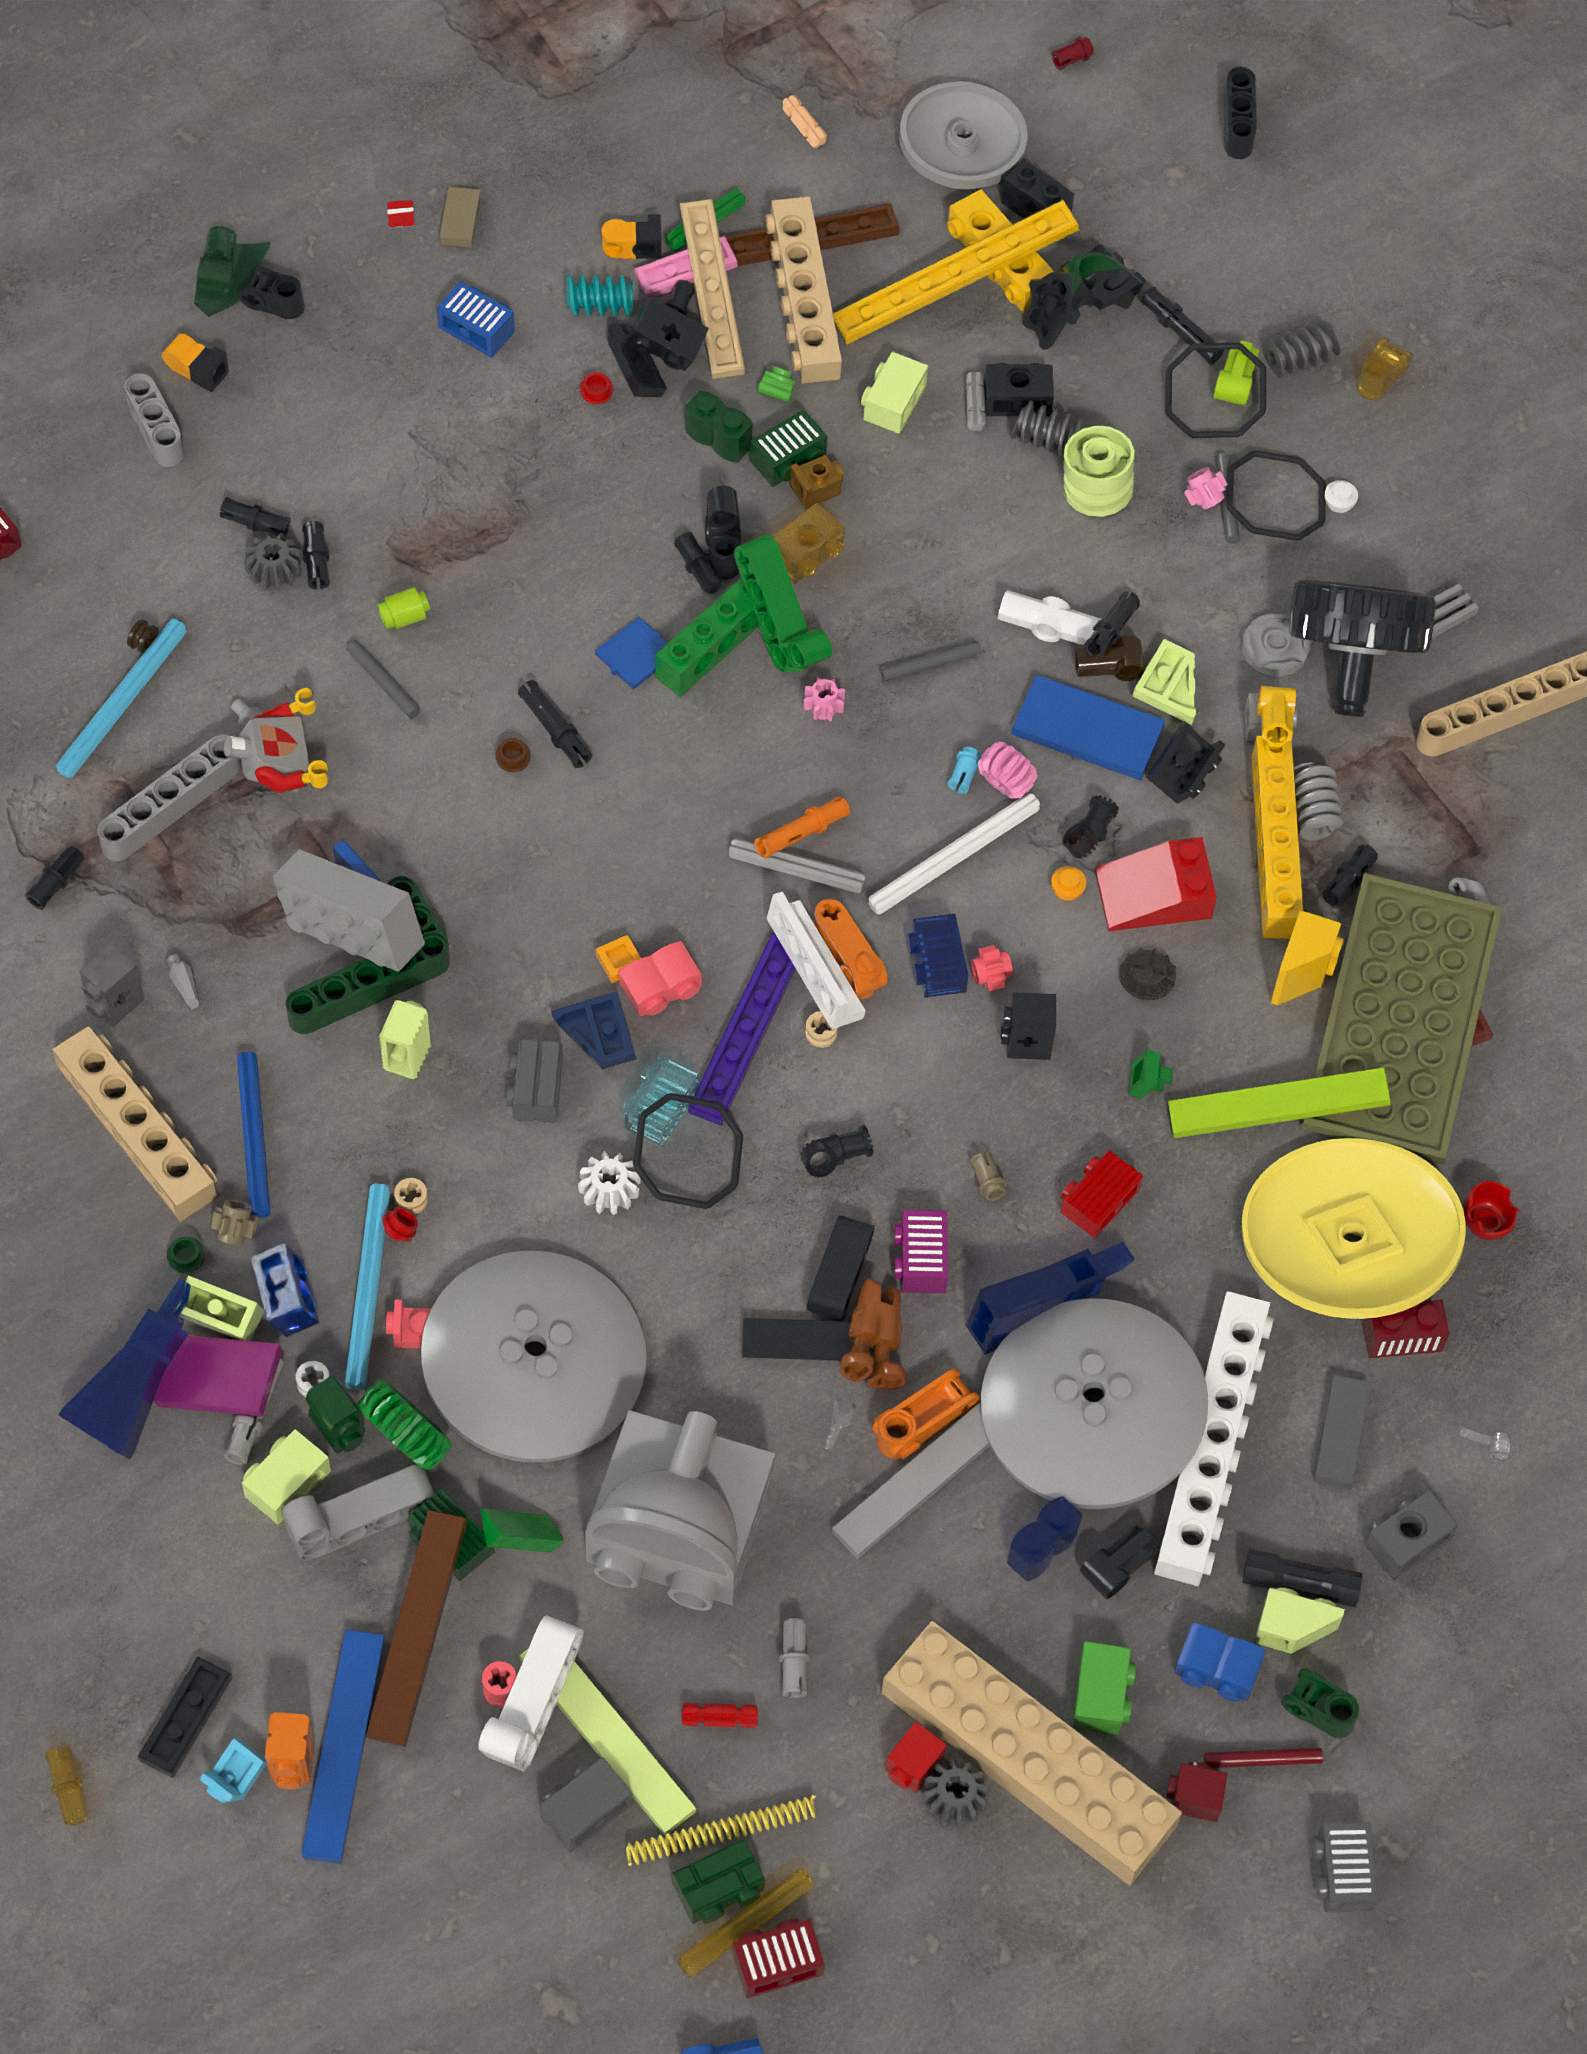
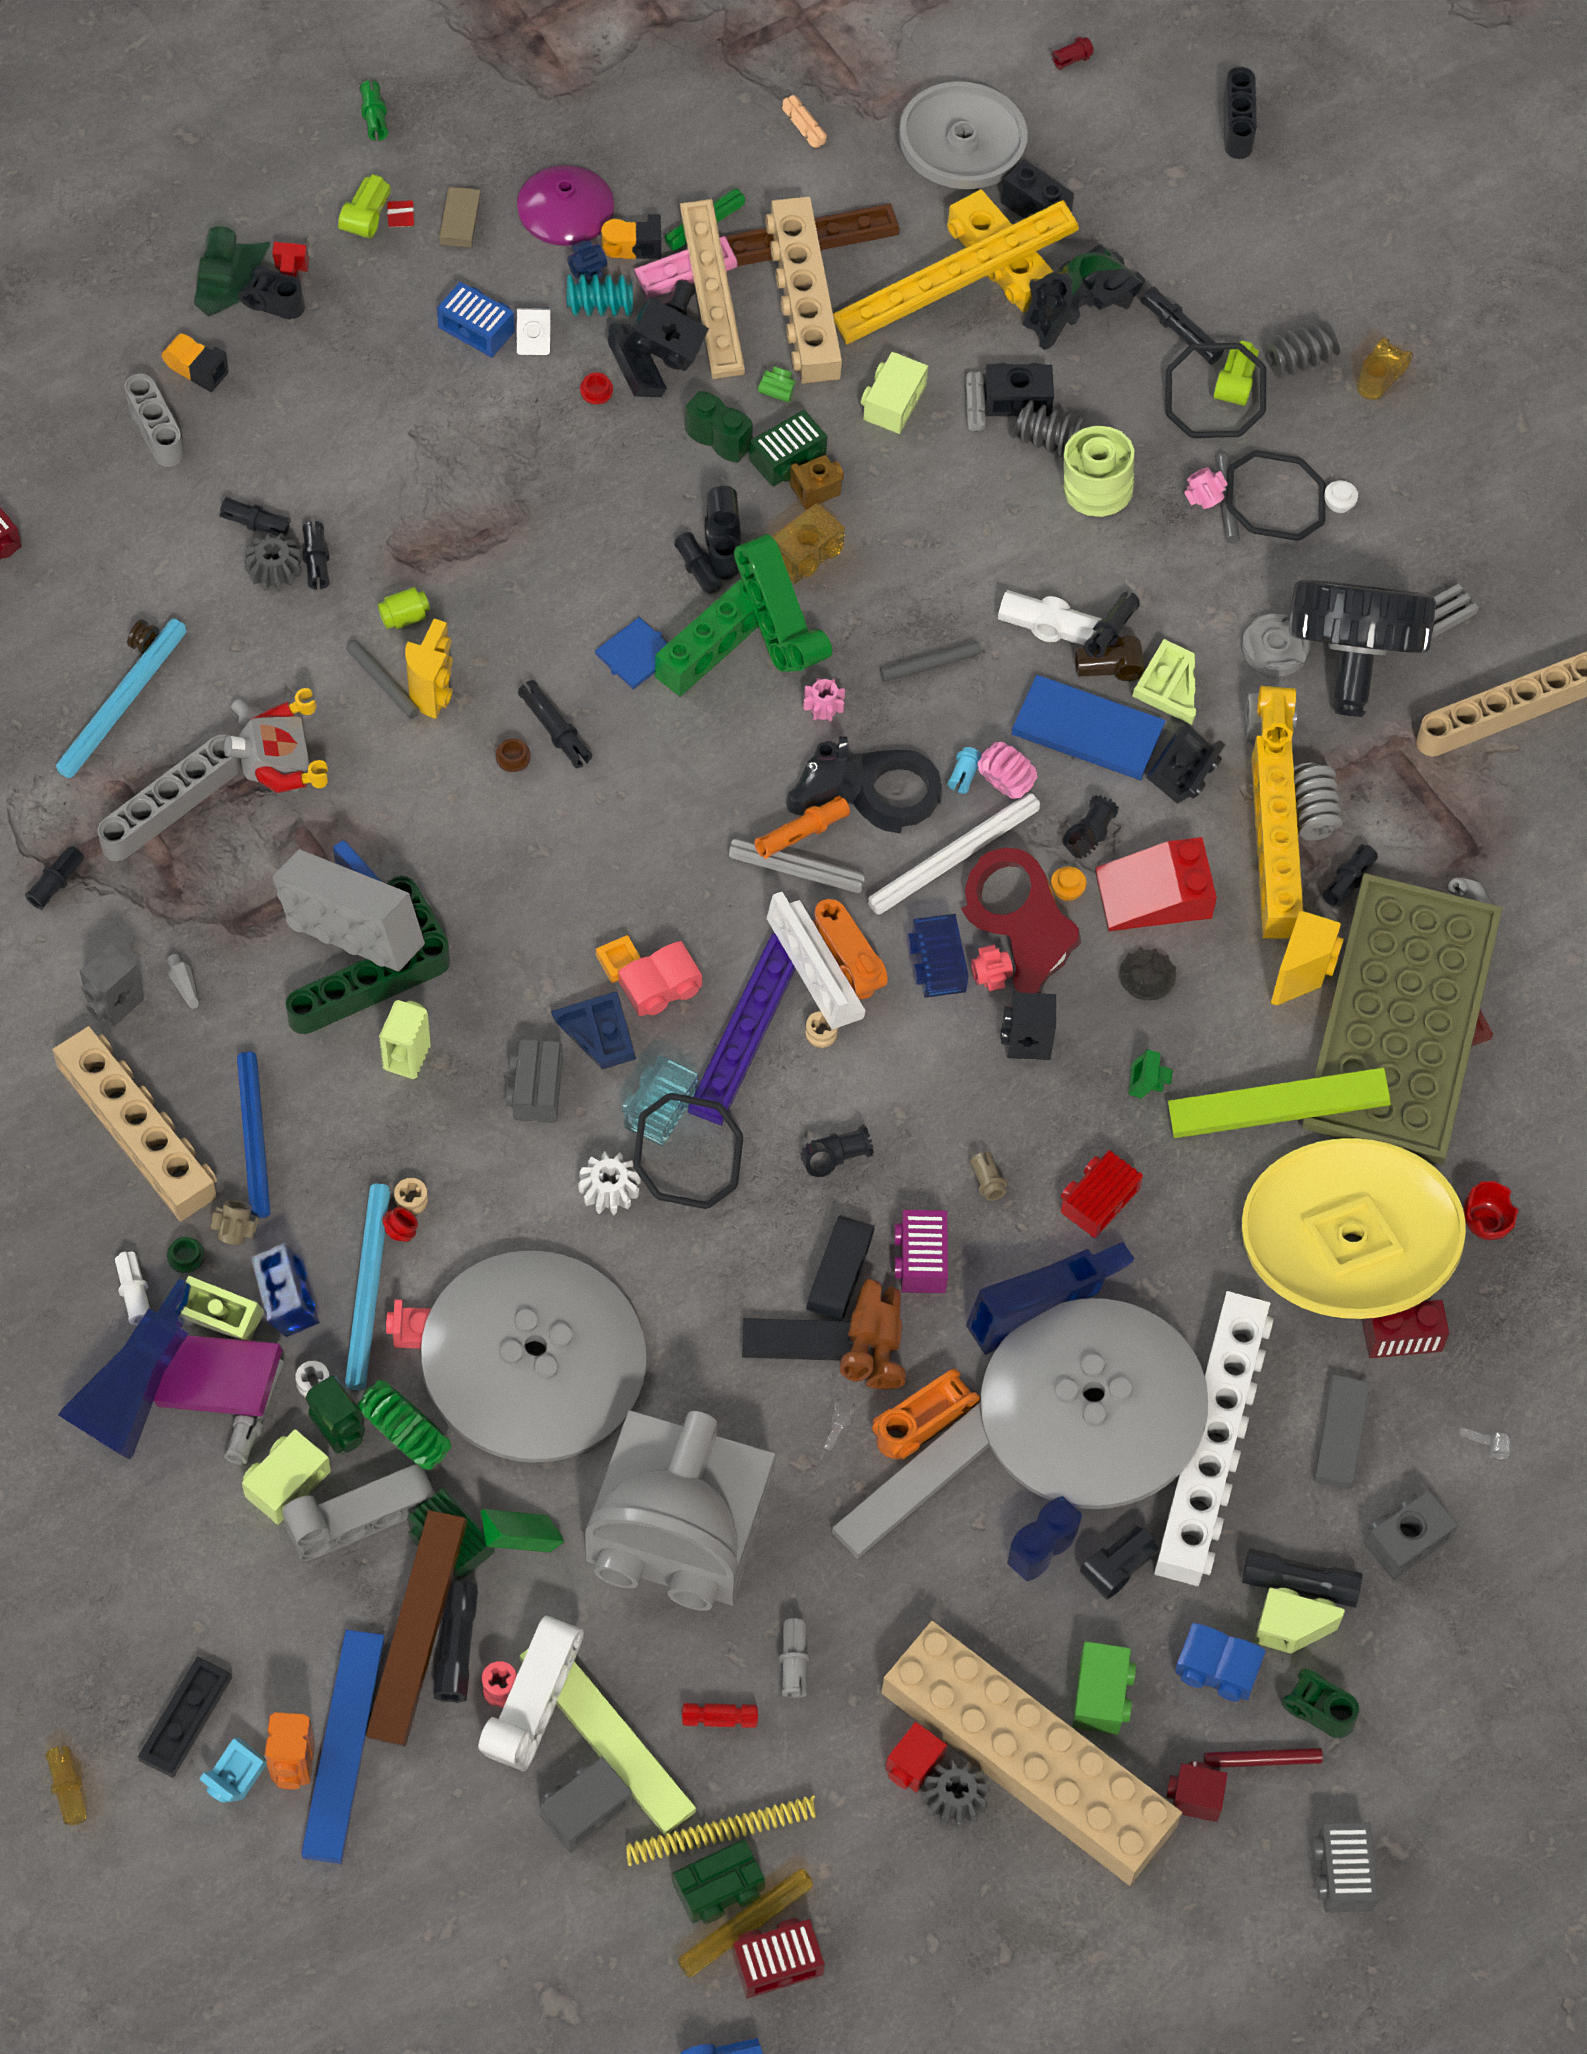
(132, 1286): none -> white axle
(290, 258): none -> red tile
(363, 213): none -> lime piece
(373, 110): none -> green pin
(430, 670): none -> yellow brick
(455, 1643): none -> black axle
(533, 331): none -> white bracket
(569, 215): none -> magenta dish
(587, 260): none -> dark blue gear
(839, 772): none -> black animal
(1037, 930): none -> dark red animal

